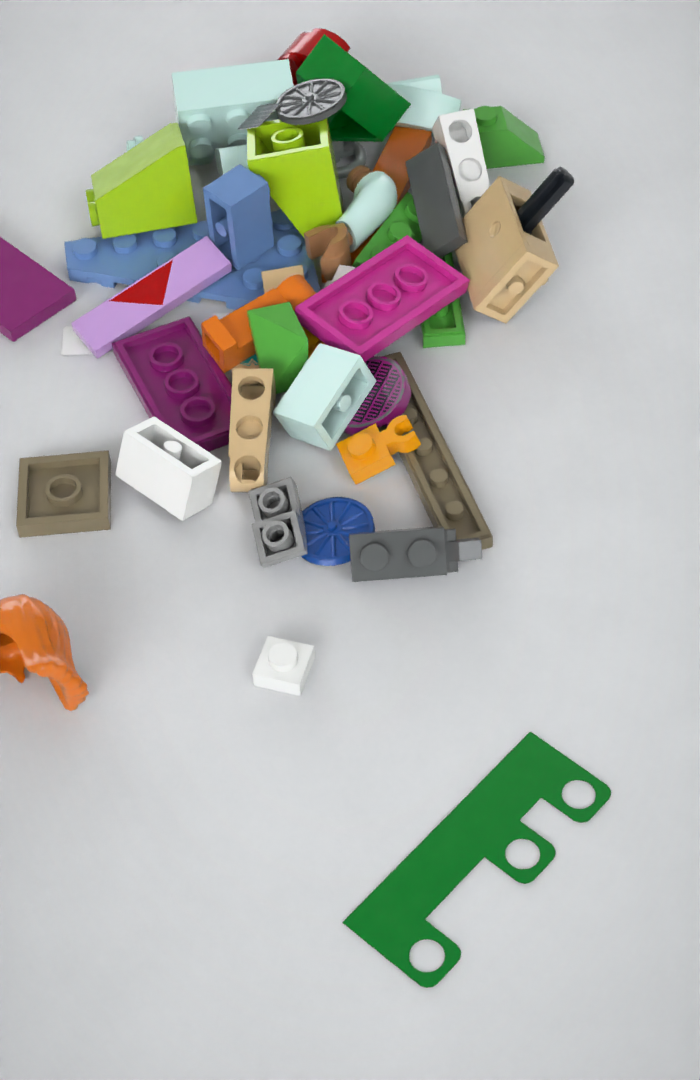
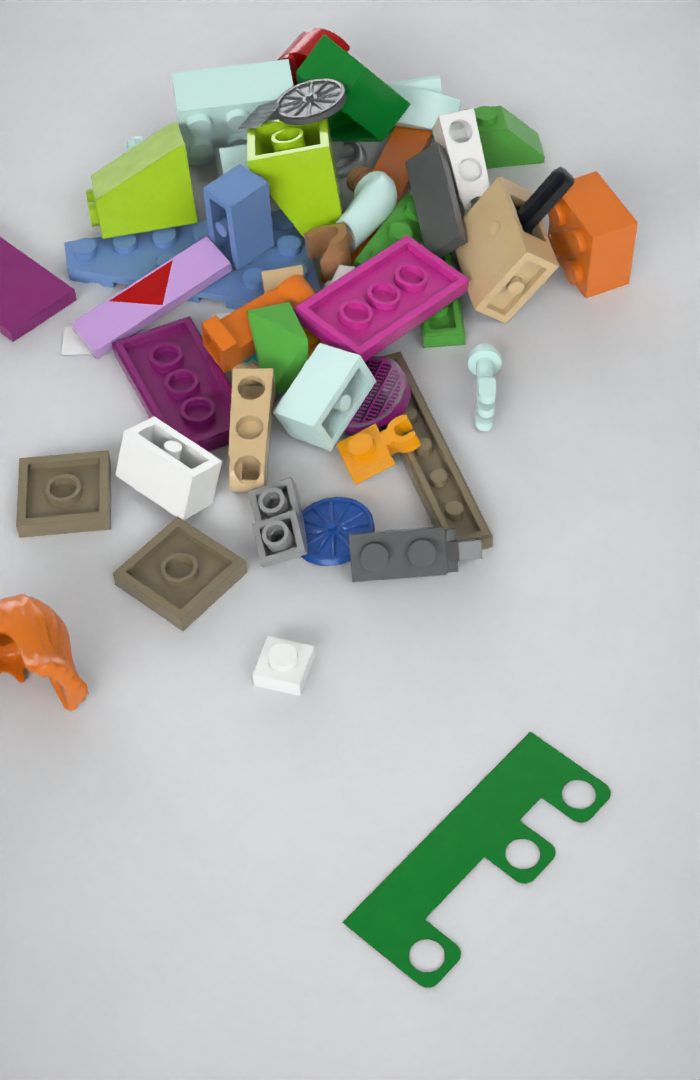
(180, 573): none -> dark tan tile
(484, 362): none -> light aqua hinge
(593, 236): none -> orange brick

